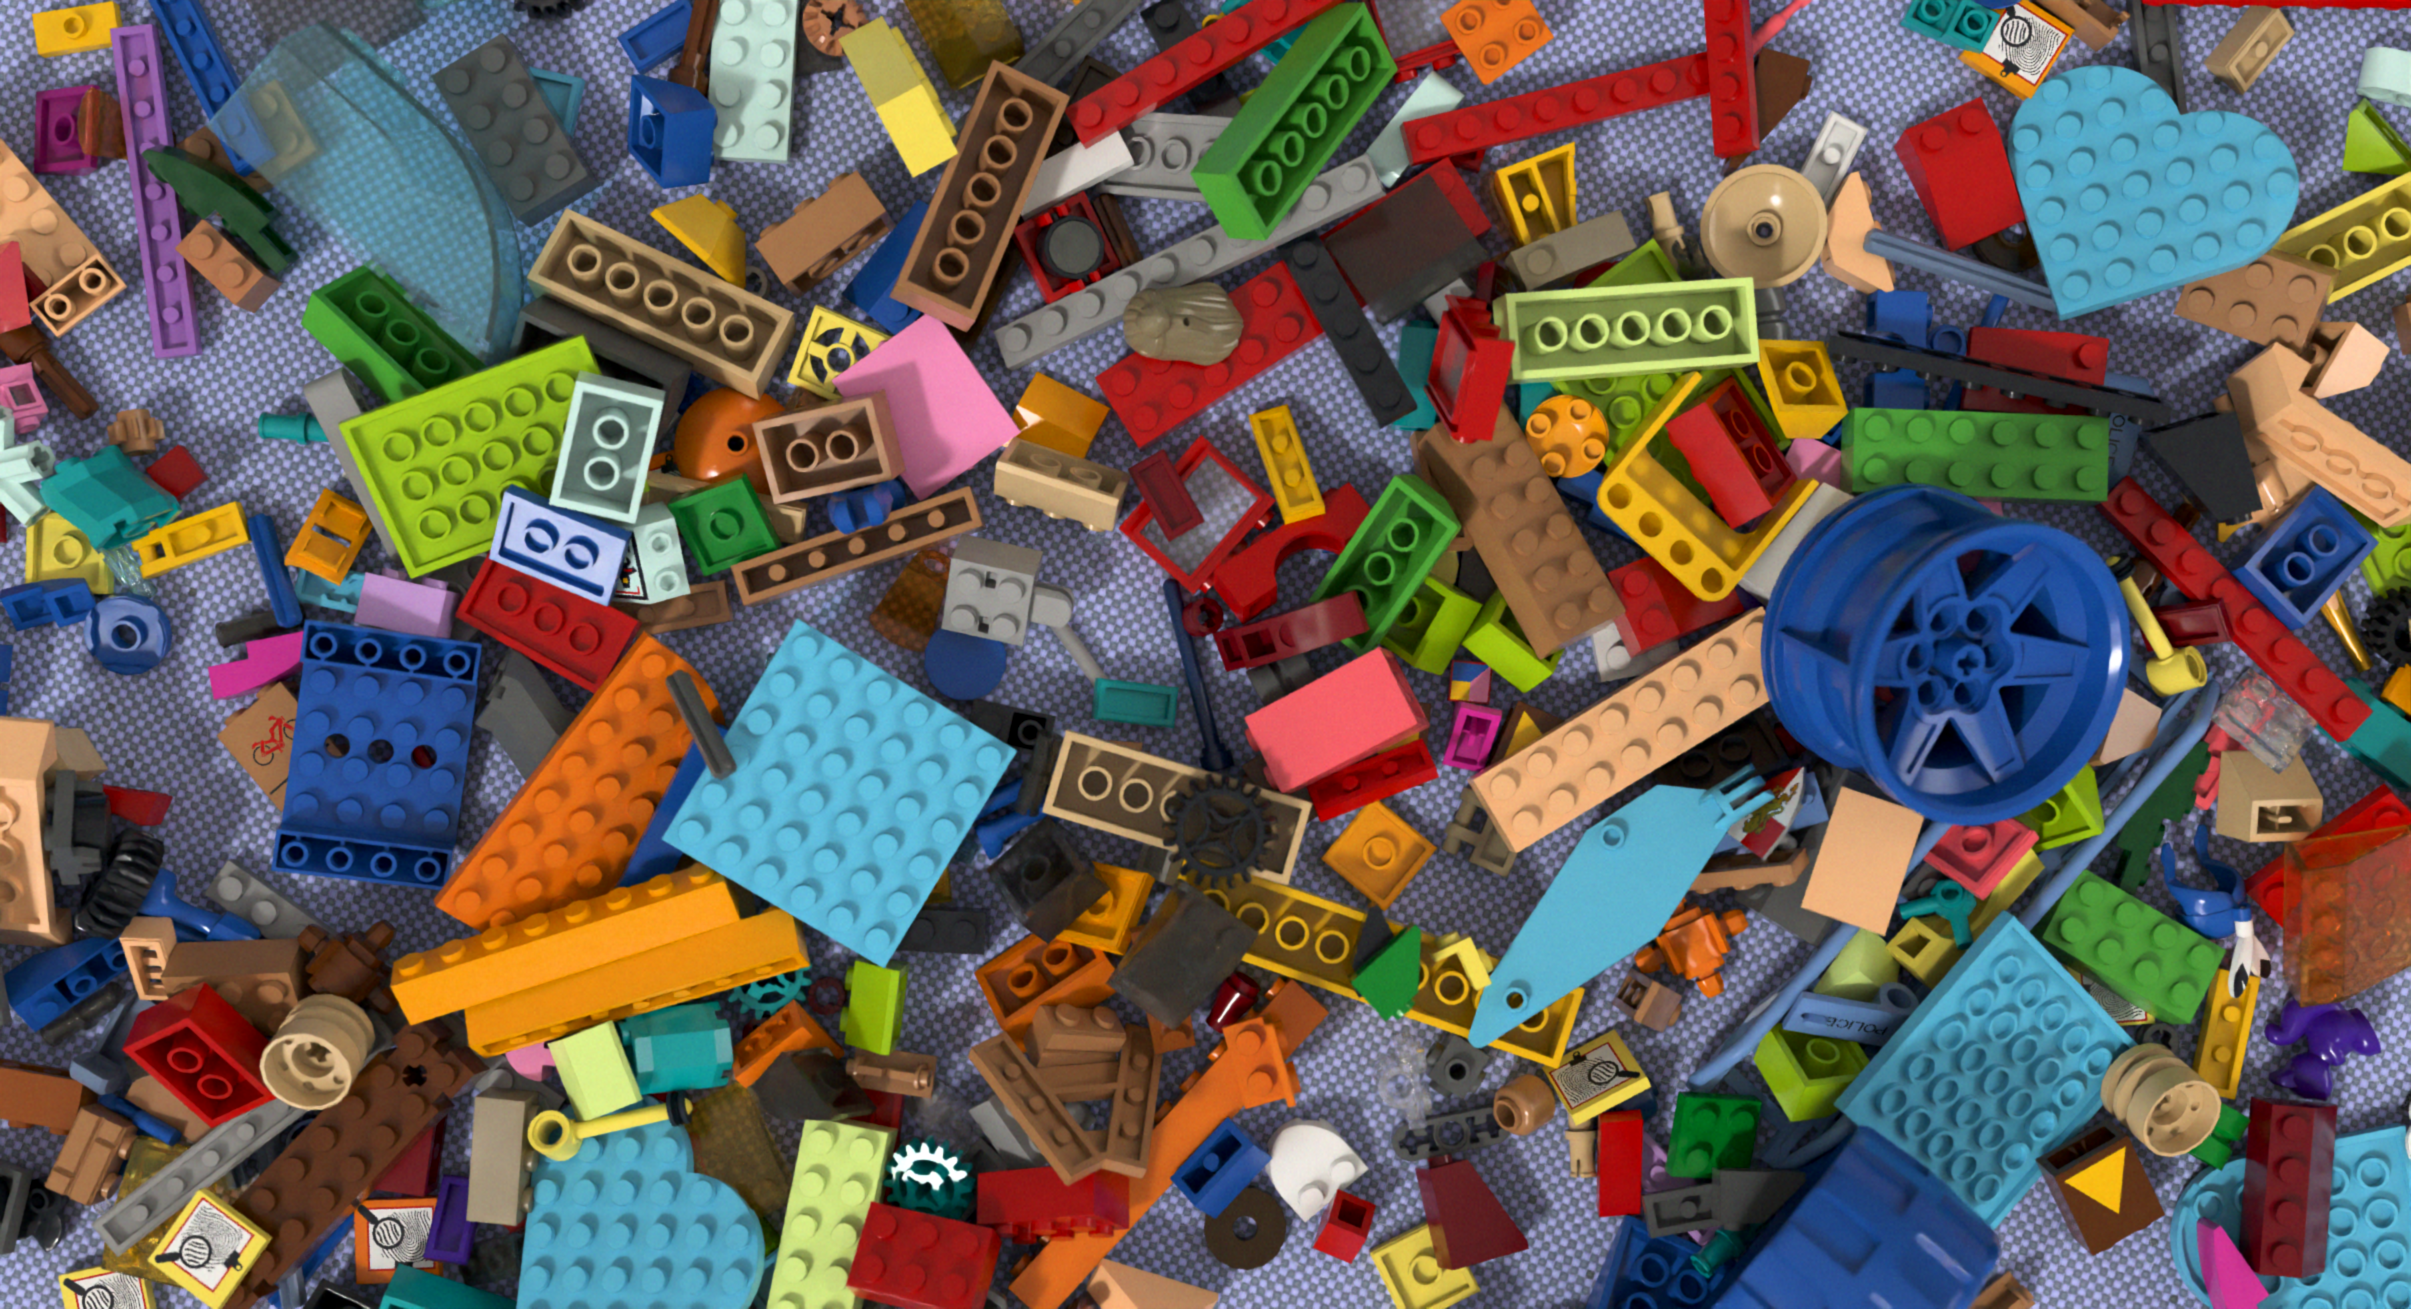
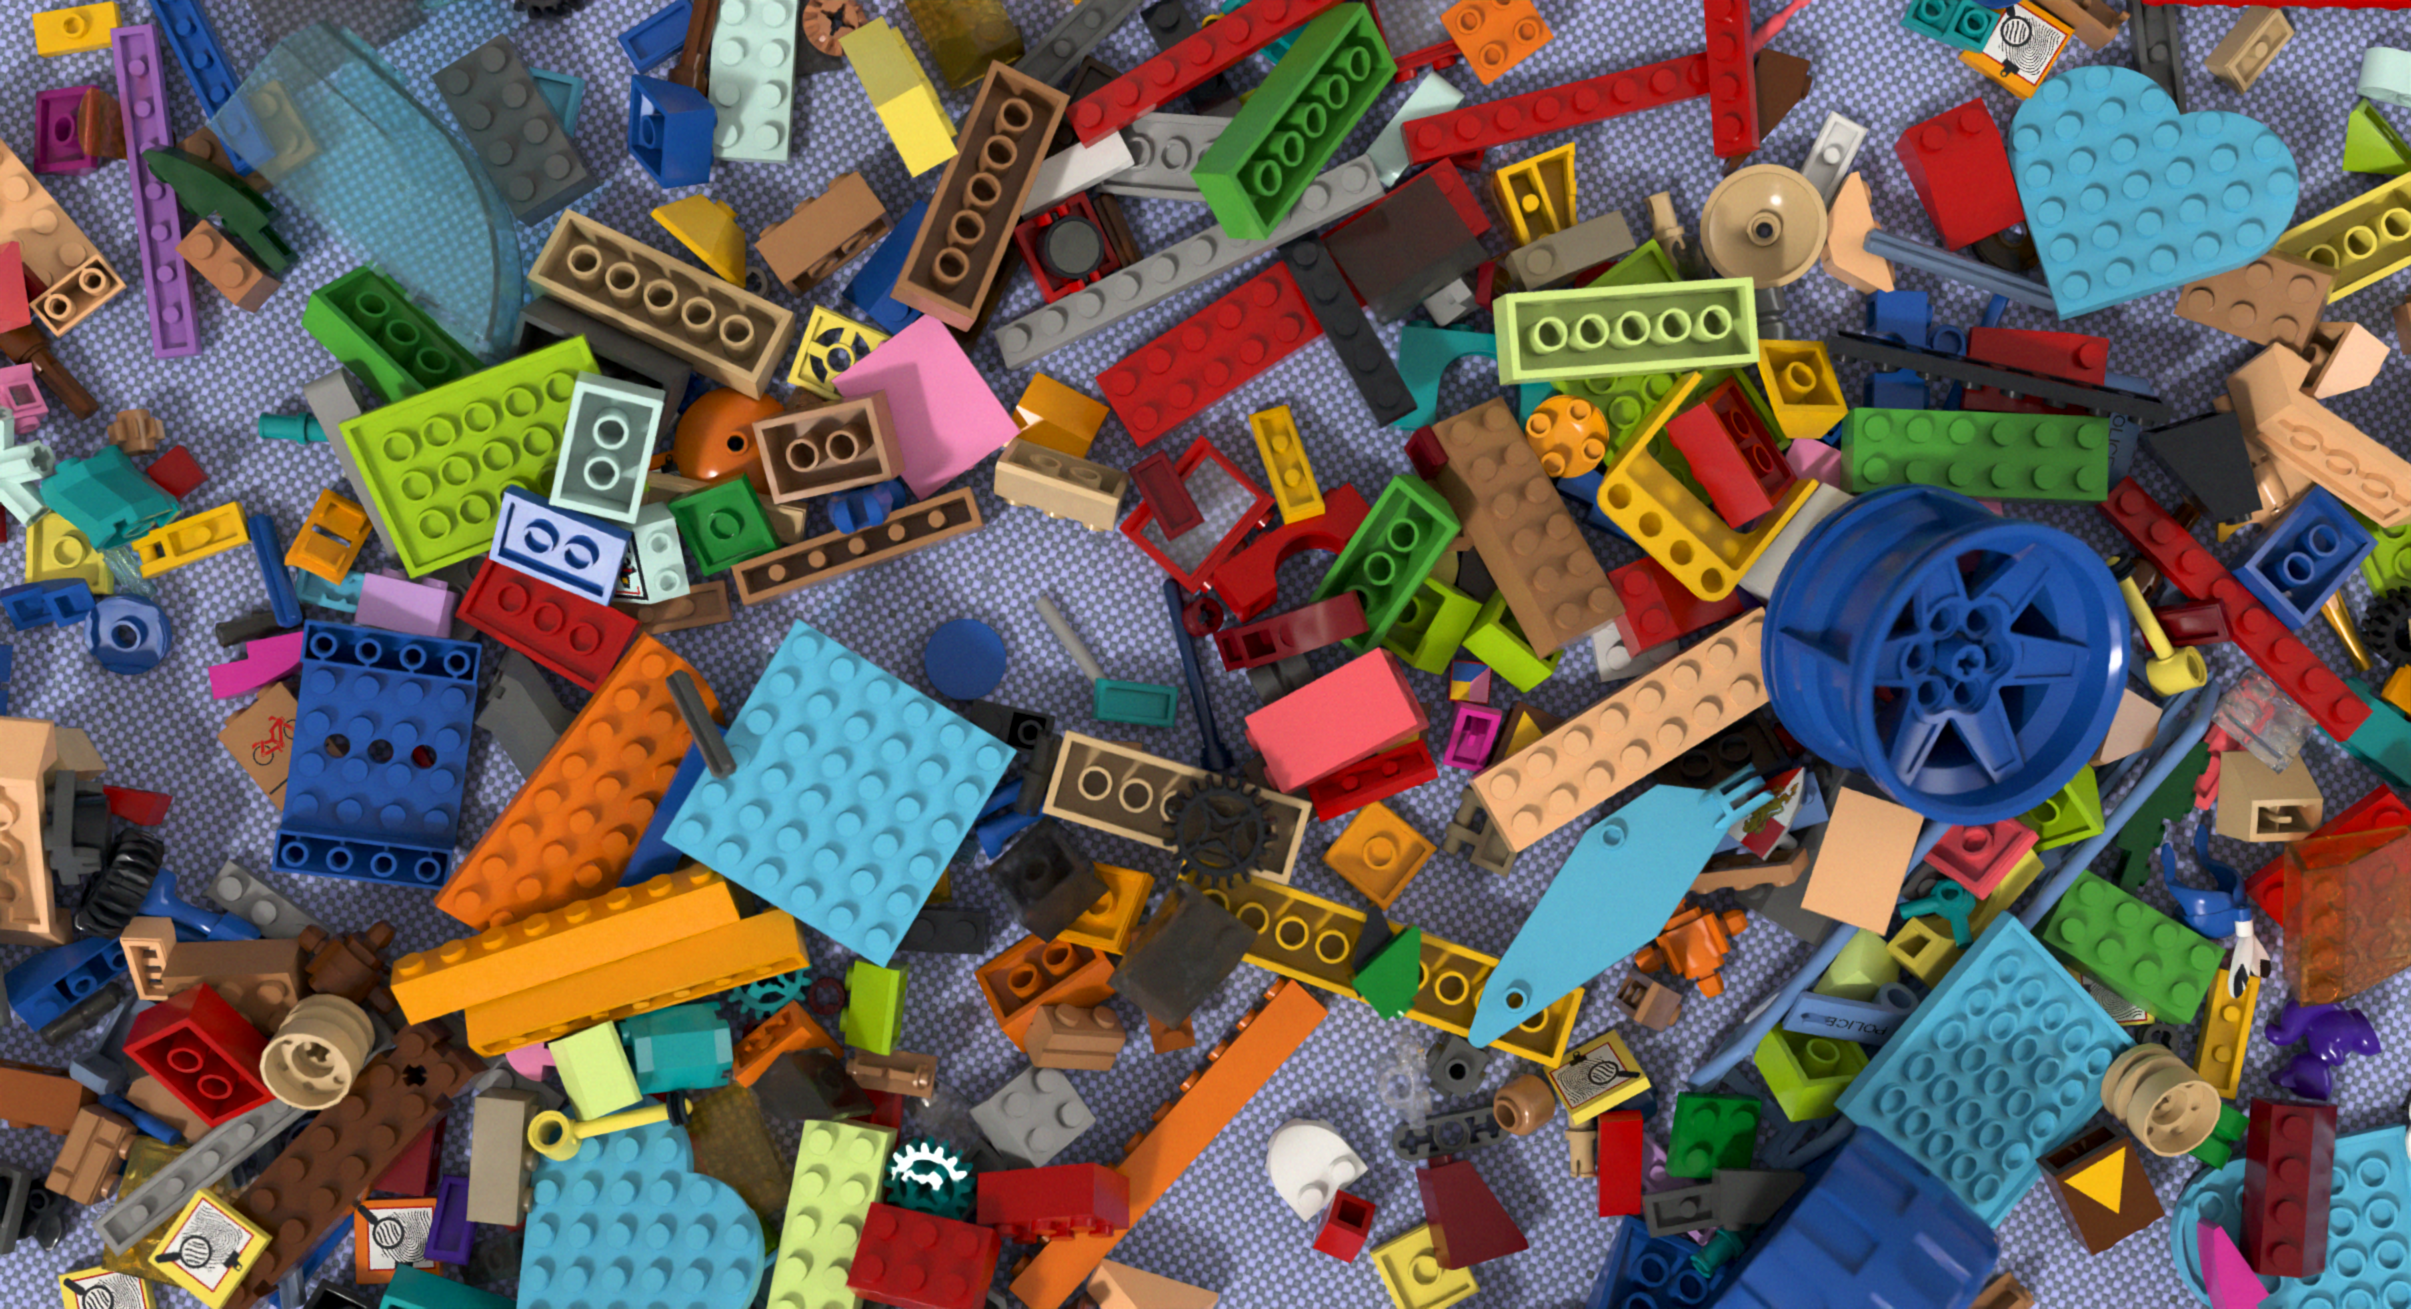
(913, 603): clear orange piece -> none
(998, 593): light grey brick -> none
(1037, 1097): medium nougat plate -> none
(1157, 863): light grey plate -> none
(1183, 323): dark tan hair -> none
(1221, 1168): blue brick -> none
(1233, 1000): dark red cone -> none
(1253, 1250): dark brown tile -> none
(1258, 1061): orange bracket -> none
(1426, 453): none -> dark red tile
(1468, 370): red window -> none
(1475, 962): light yellow bracket -> none

